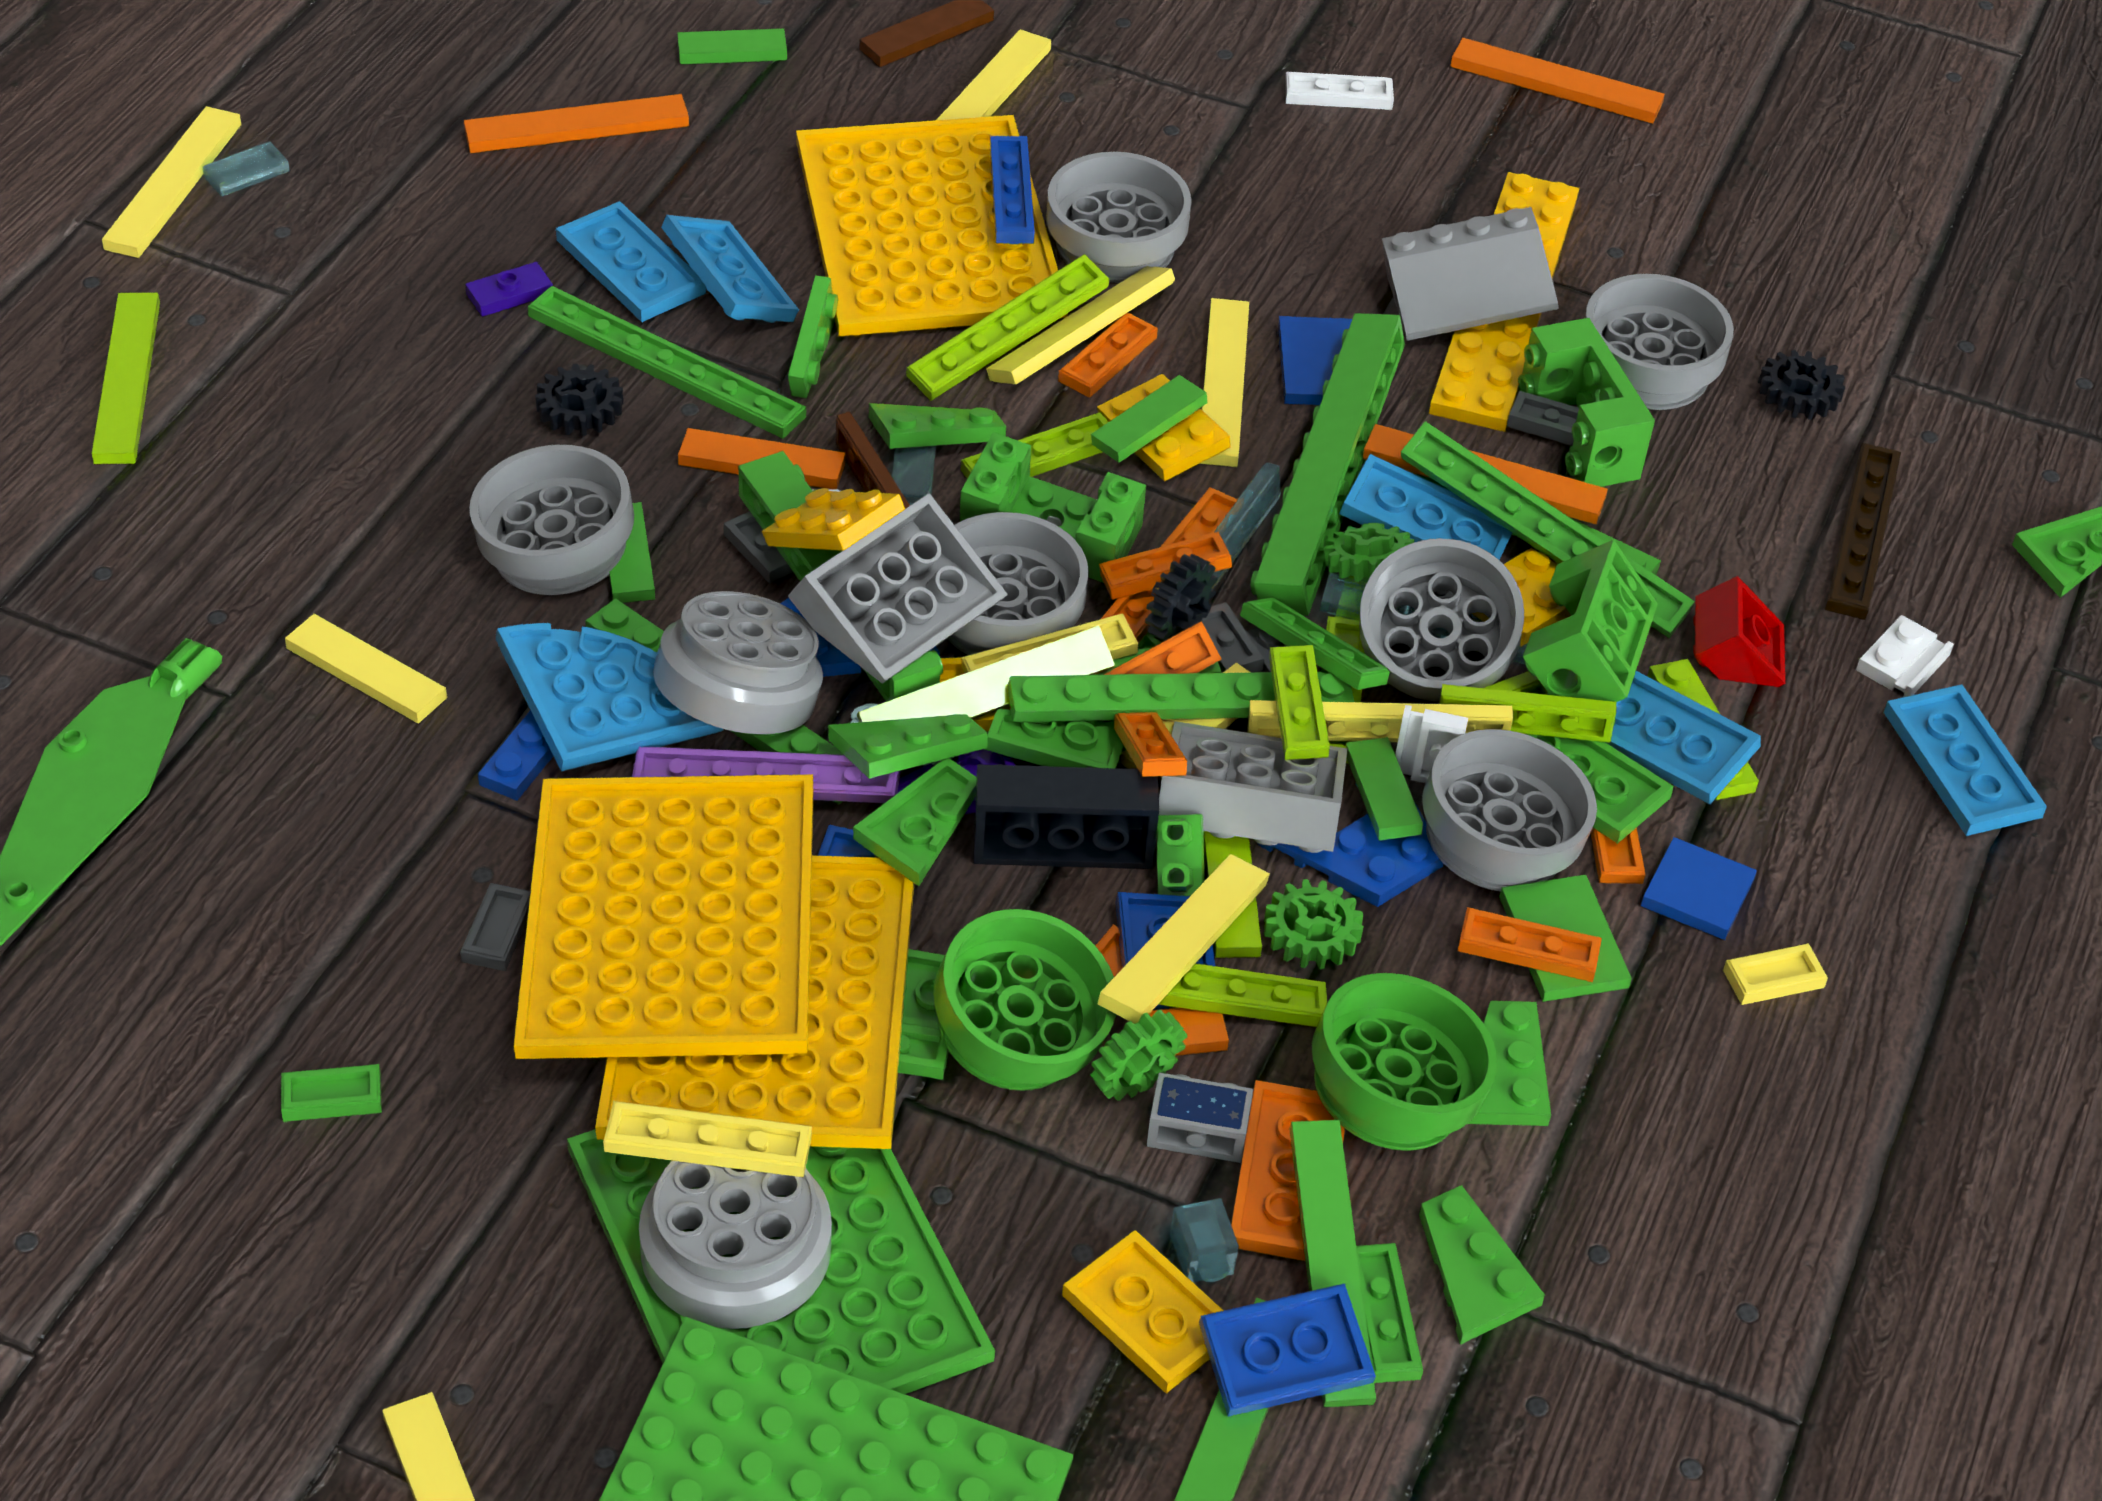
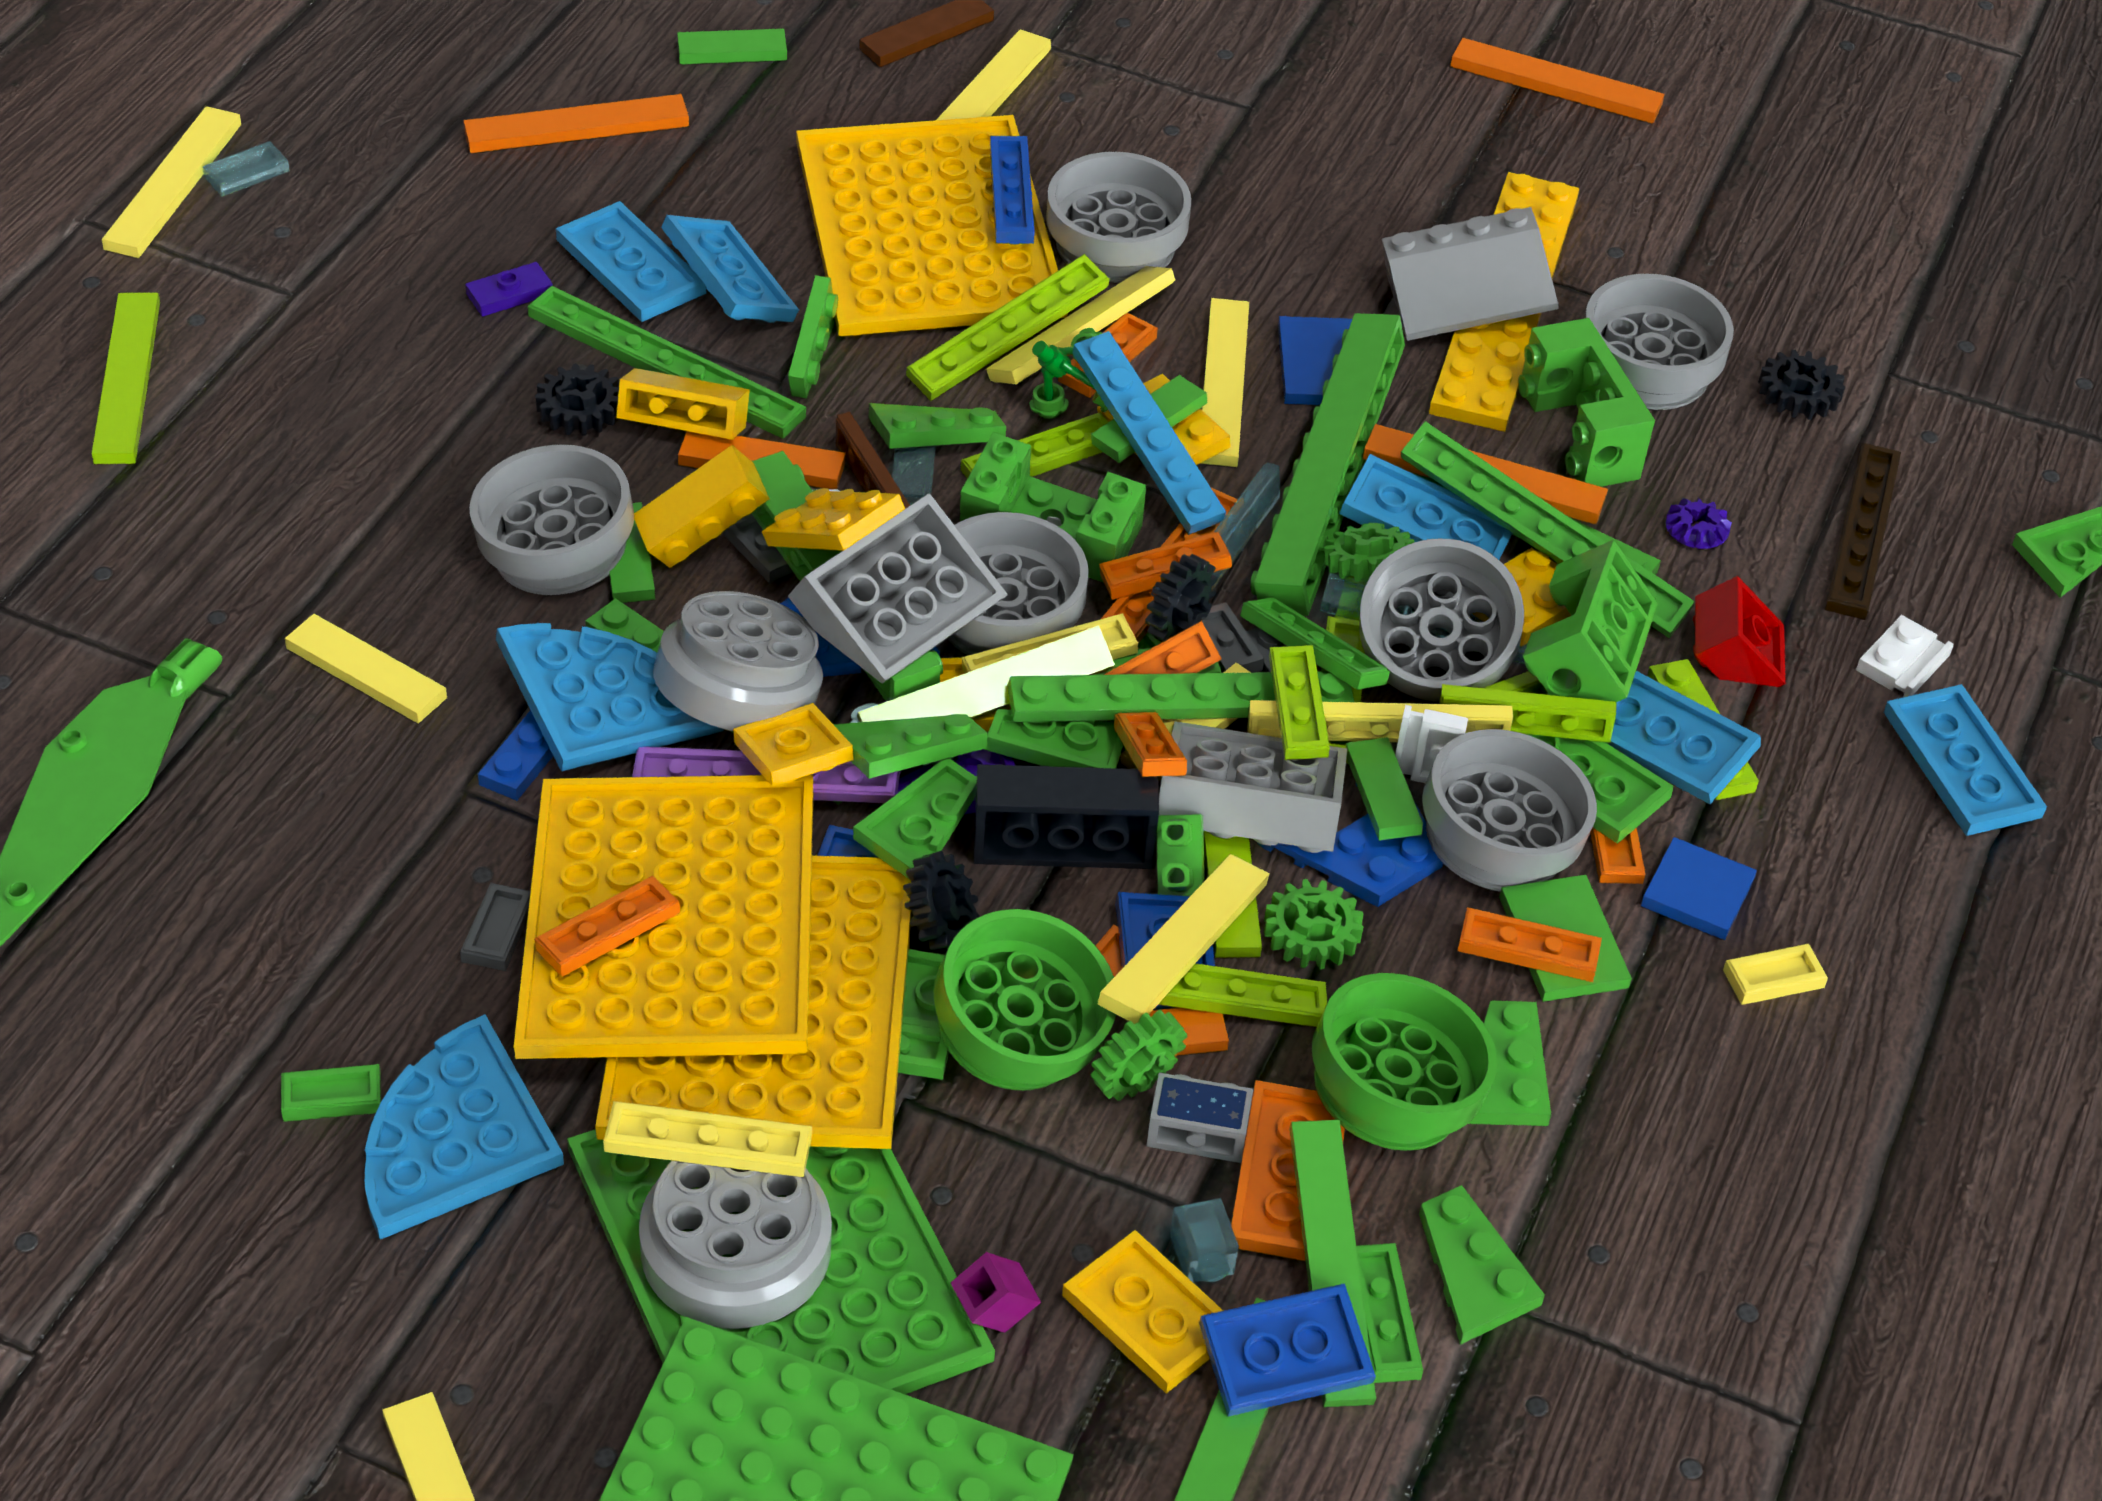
(453, 1132): none -> dark azure plate
(607, 925): none -> orange tile
(683, 403): none -> yellow brick
(700, 506): none -> yellow brick
(793, 745): none -> yellow plate
(939, 899): none -> black gear
(995, 1292): none -> magenta brick
(1050, 397): none -> plant
(1149, 433): none -> dark azure plate
(1339, 90): white tile -> none
(1543, 417): dark grey plate -> none
(1707, 533): none -> dark purple gear

